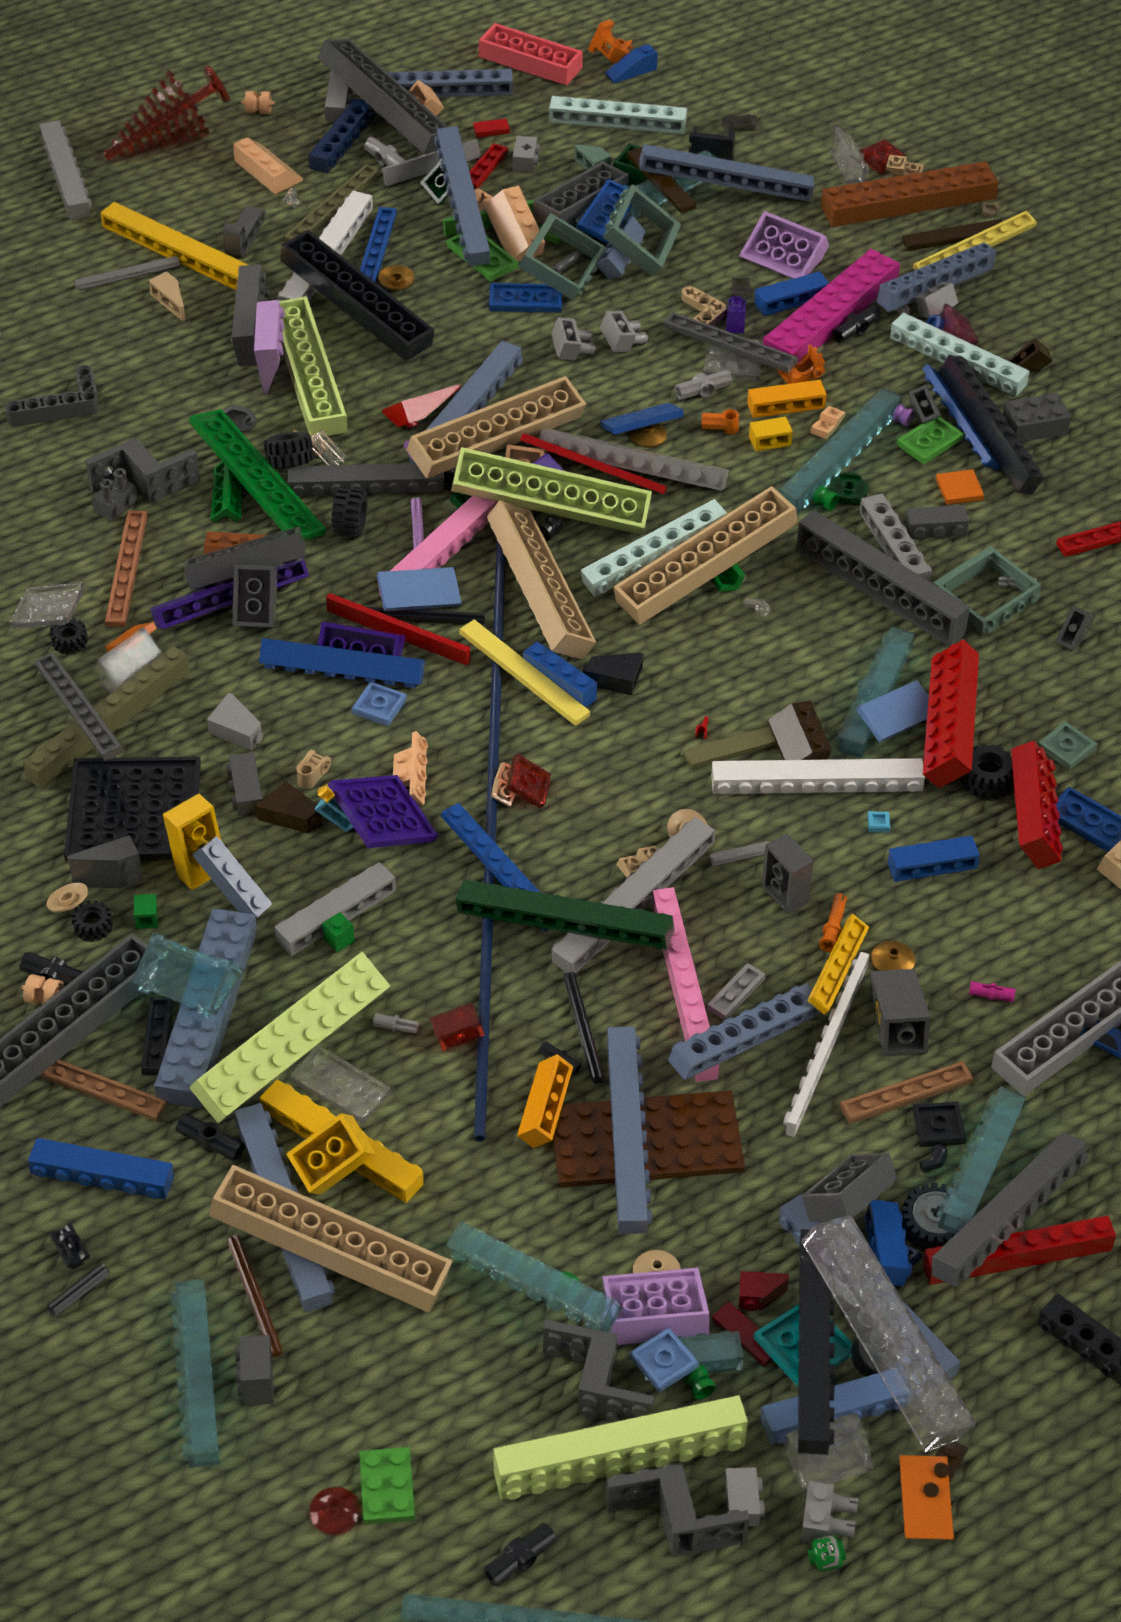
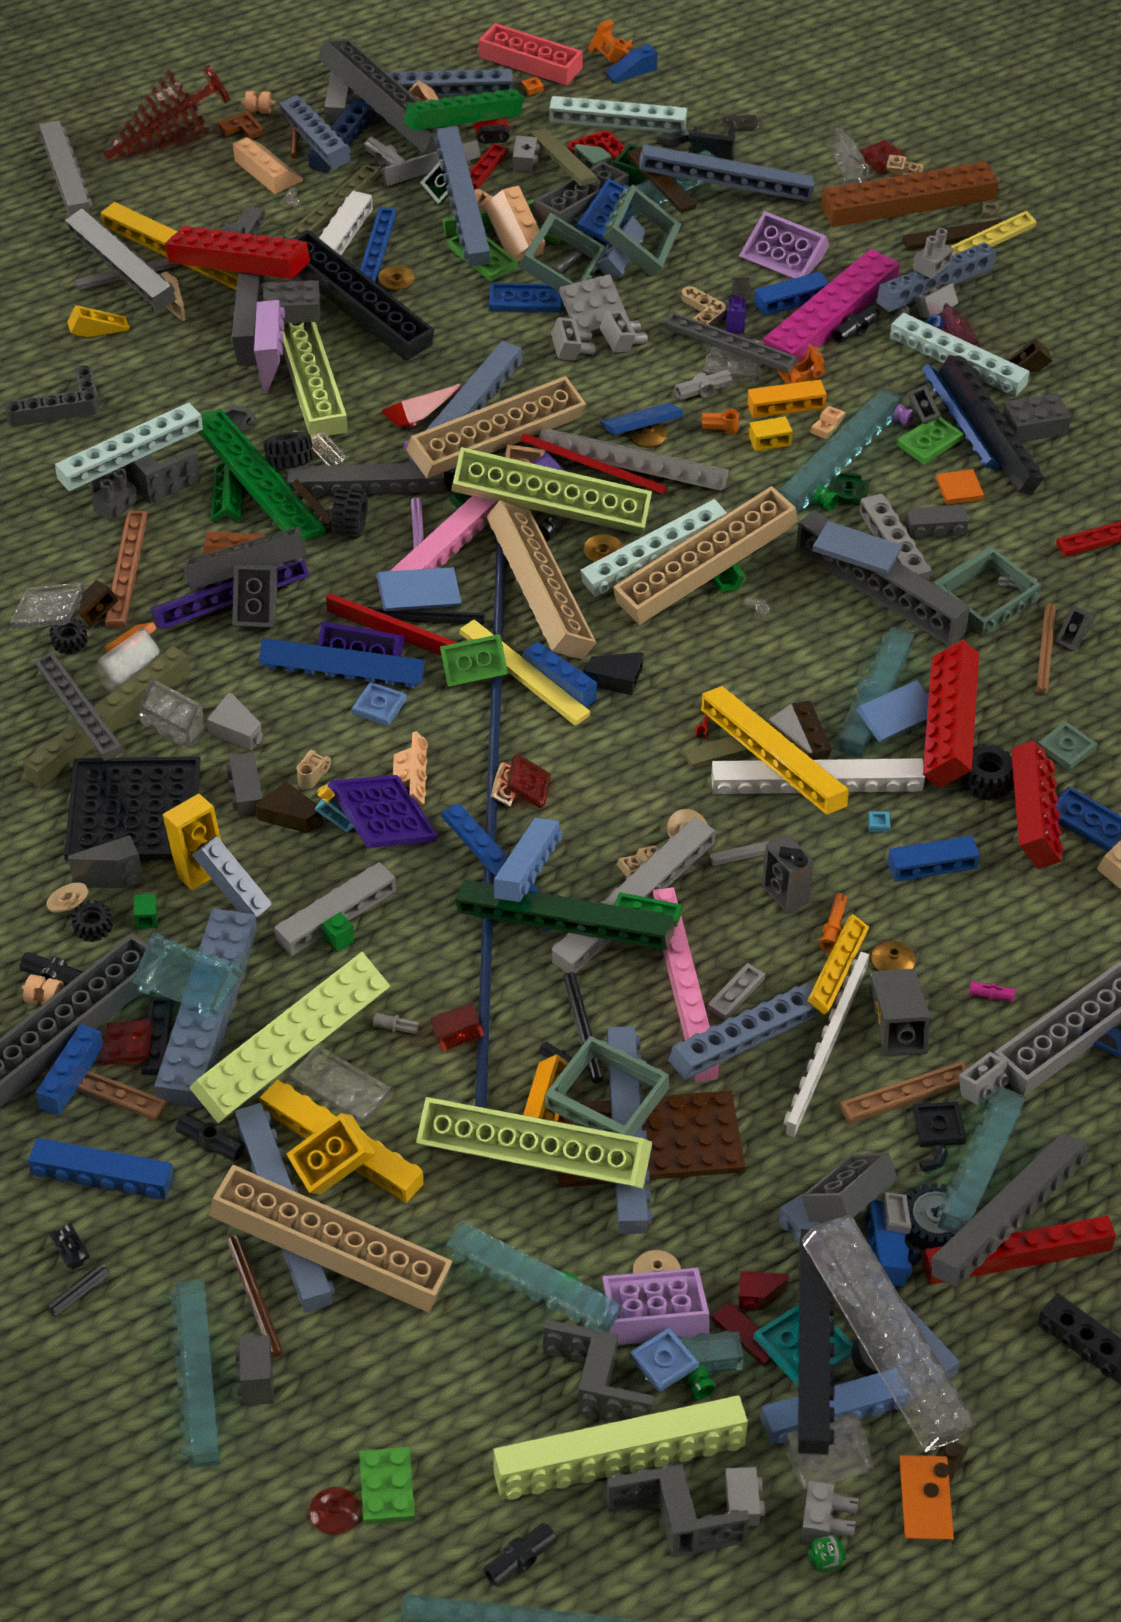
(69, 1069): none -> blue brick
(93, 322): none -> yellow slope
(96, 602): none -> dark brown slope
(121, 259): none -> brick
(127, 1042): none -> clear red plate
(128, 446): none -> light aqua brick
(171, 714): none -> clear slope
(237, 252): none -> red brick
(243, 122): none -> dark orange plate
(294, 143): none -> dark orange bar
(298, 298): none -> dark grey brick
(313, 504): none -> dark brown plate
(315, 131): none -> sand blue brick
(463, 109): none -> green brick
(474, 660): none -> bright green plate
(493, 134): none -> black beam
(527, 859): none -> medium blue brick
(532, 86): none -> orange plate
(534, 1142): none -> yellowish green brick
(564, 157): none -> olive tile
(590, 300): none -> light grey plate
(600, 139): none -> red beam
(601, 546): none -> pearl gold dish
(618, 1058): none -> sand green window
(651, 905): none -> green plate
(674, 138): none -> black tile
(775, 750): none -> yellow brick
(795, 855): none -> black arm
(857, 548): none -> sand blue tile
(896, 1212): none -> light grey tile
(934, 256): none -> light grey brick
(984, 1078): none -> light grey brick
(1046, 648): none -> medium nougat axle

